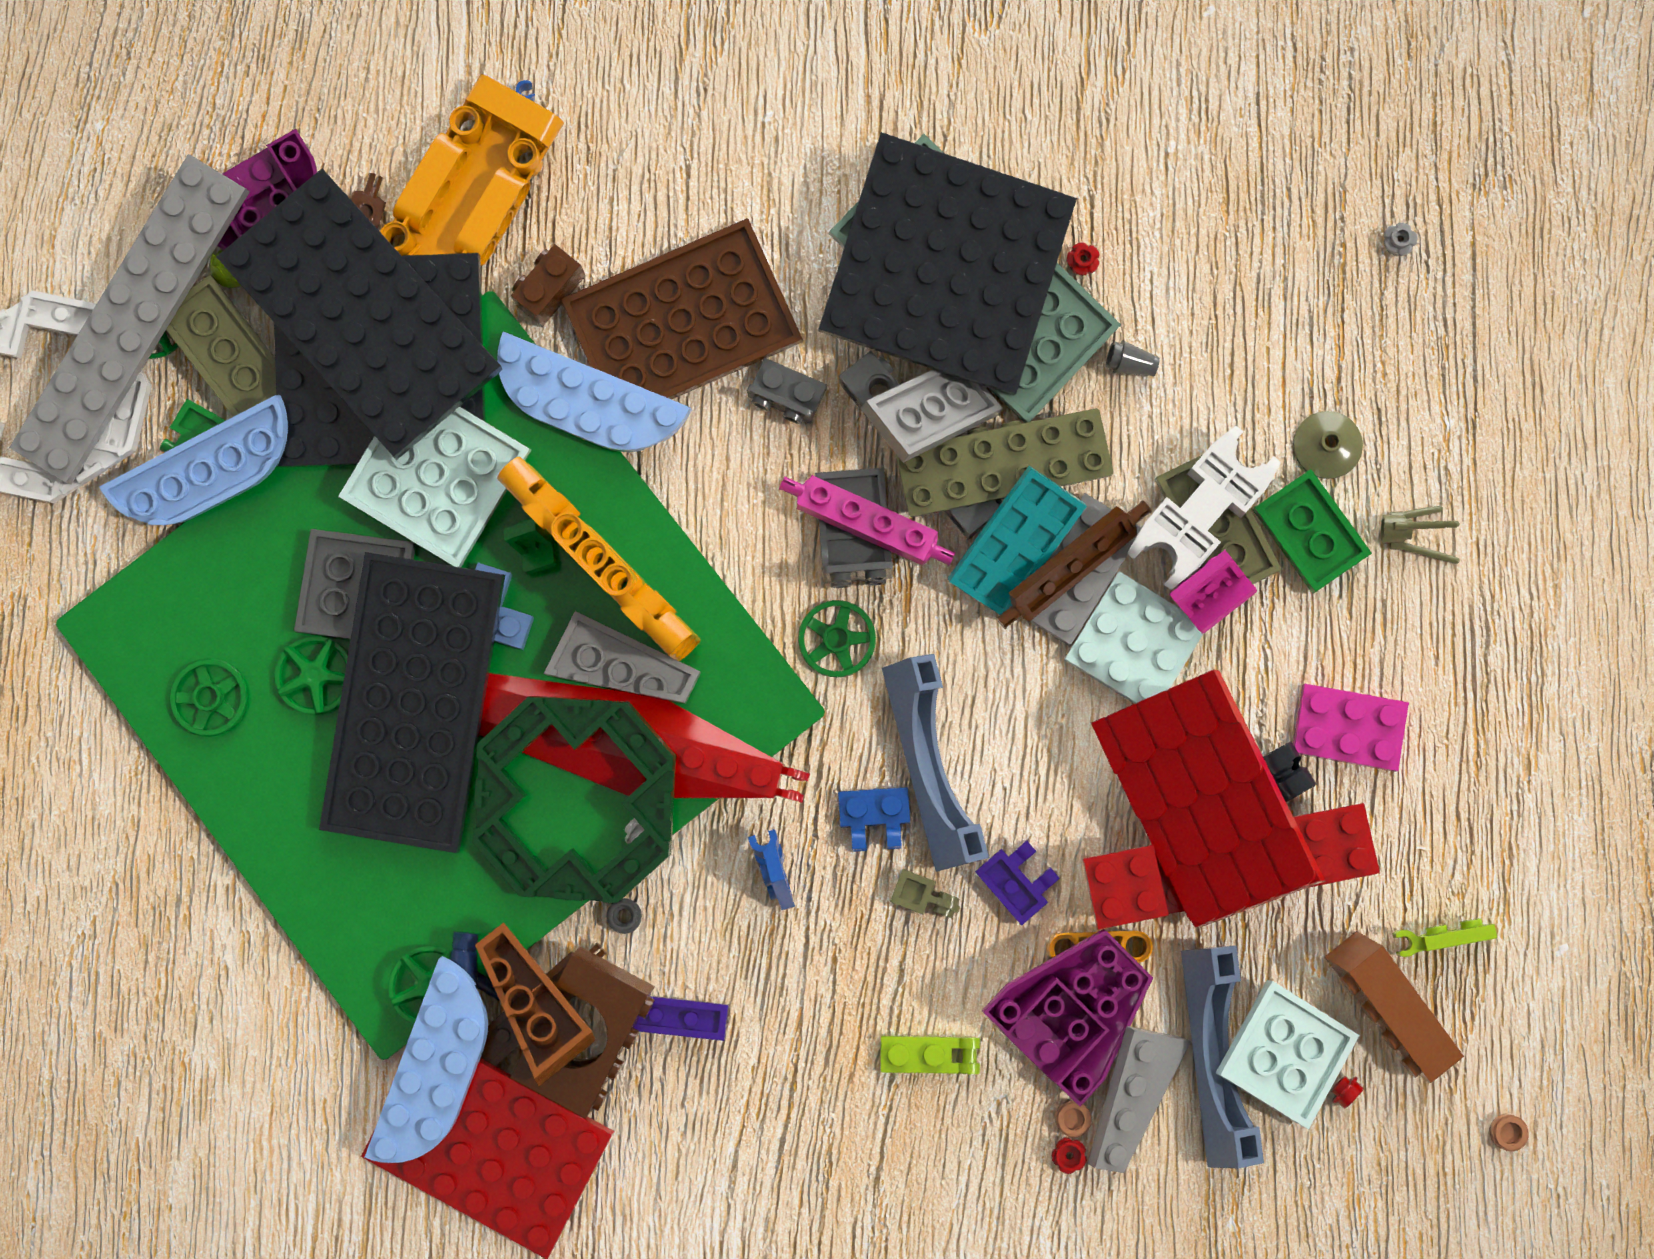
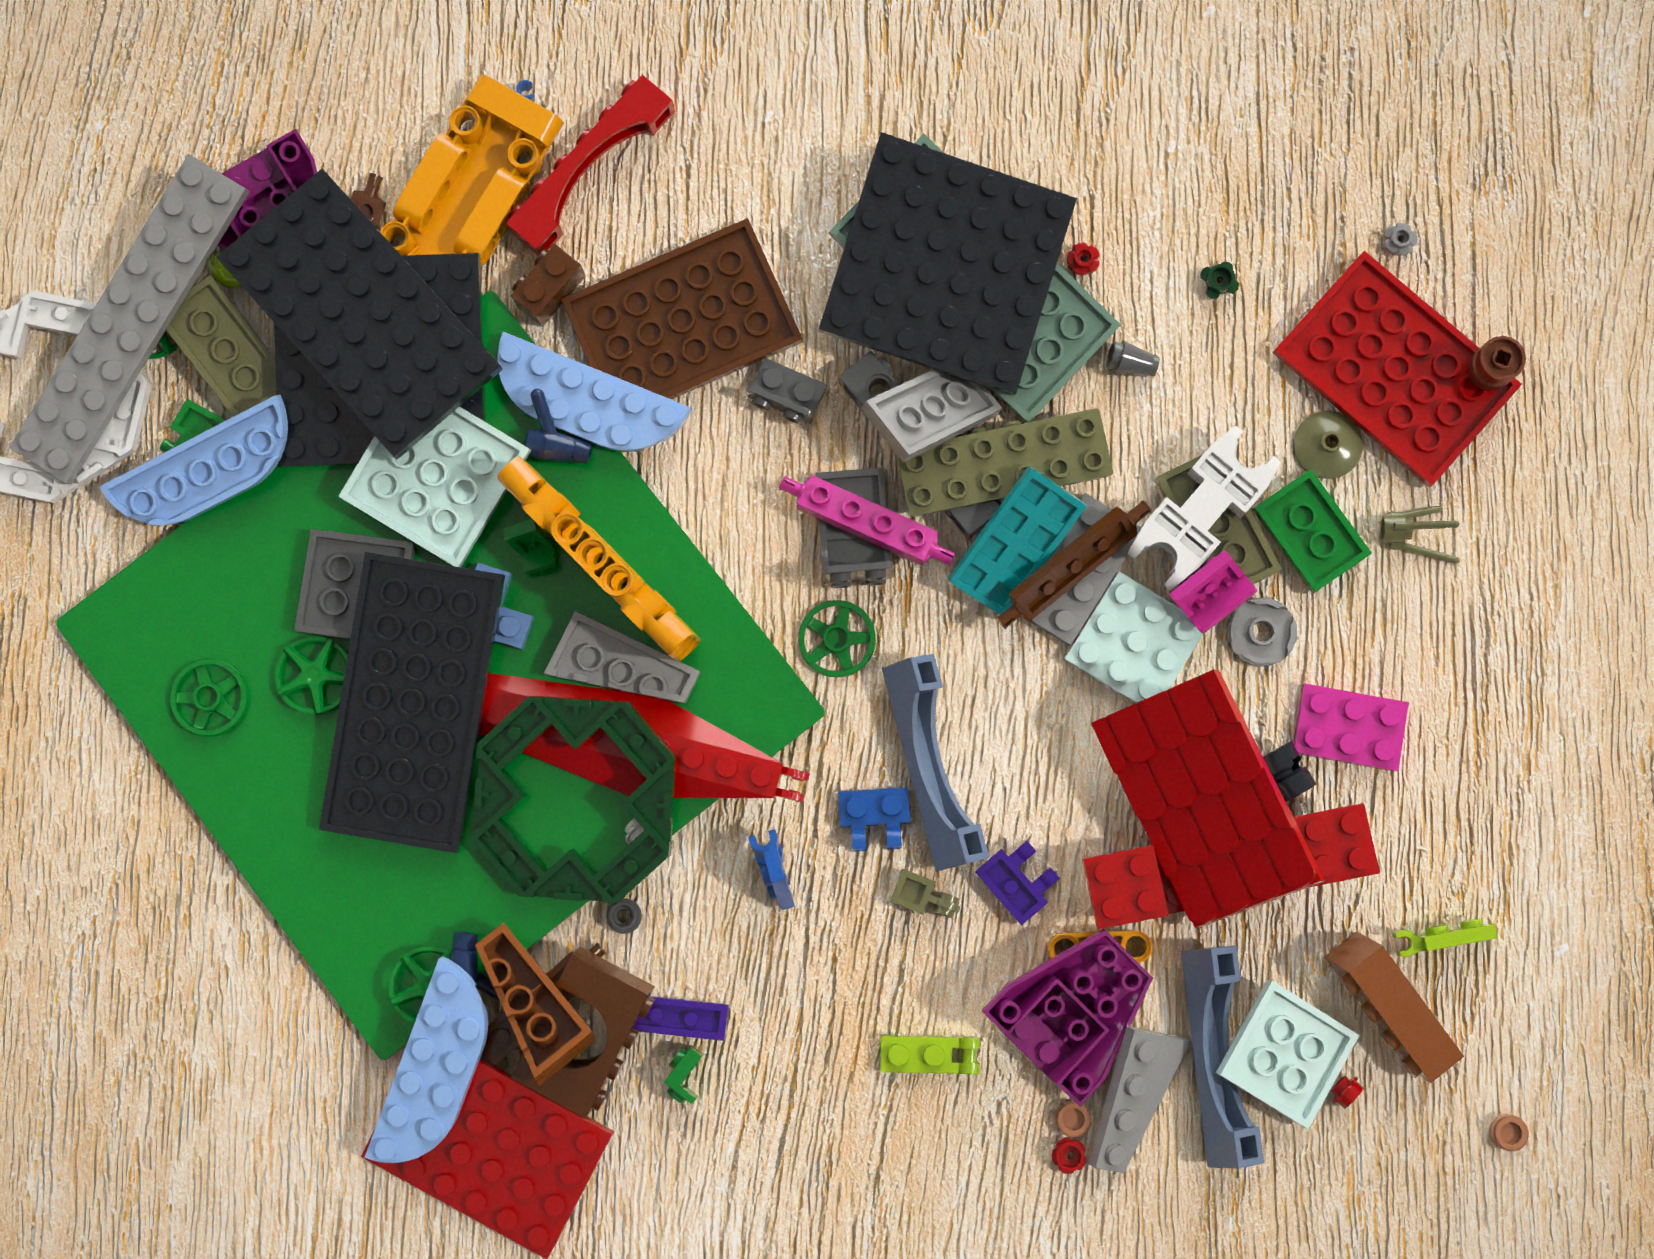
(550, 445): none -> dark blue piece
(638, 111): none -> red arch
(682, 1064): none -> green bracket
(1223, 271): none -> dark green plate
(1257, 652): none -> light grey tile
(1393, 368): none -> red plate
(1496, 363): none -> copper wheel

